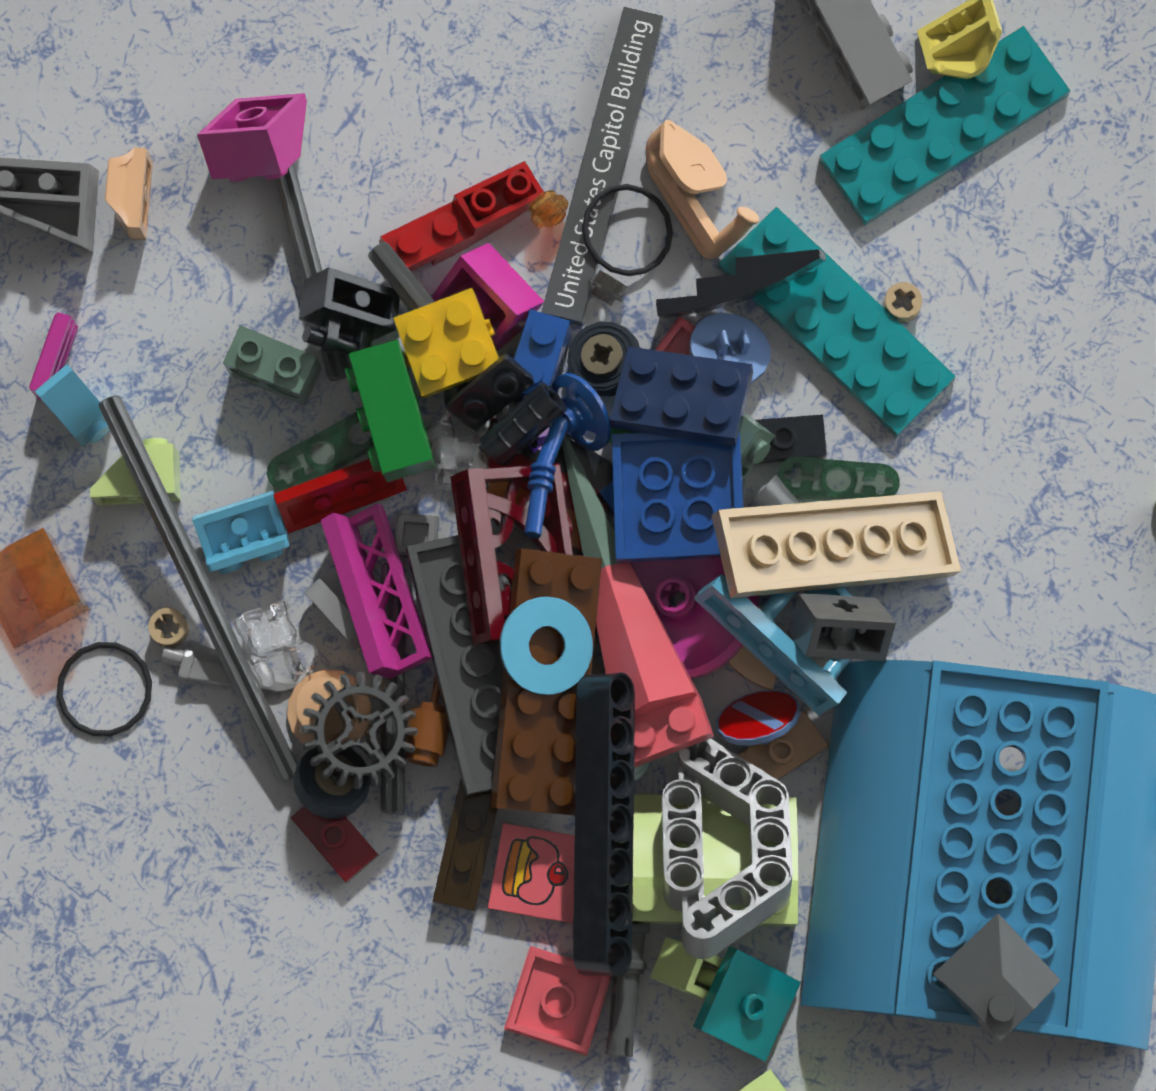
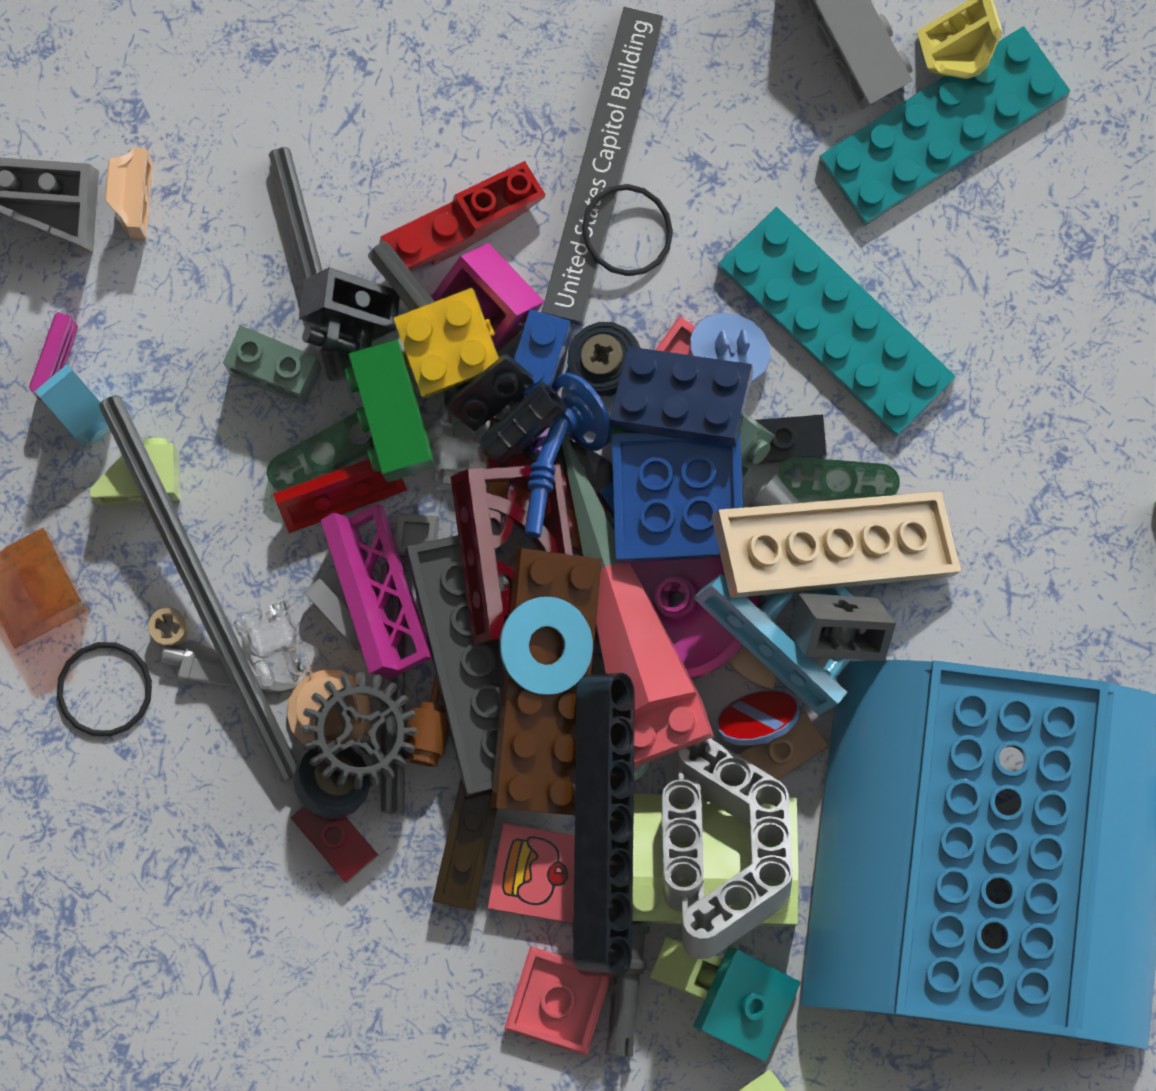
(241, 533): medium azure bracket -> none
(255, 137): dark pink slope -> none
(548, 209): clear orange plate -> none
(607, 288): clear smoke plate -> none
(687, 167): light nougat piece -> none
(753, 278): black slope -> none
(904, 289): tan bush -> none
(997, 978): dark grey slope -> none

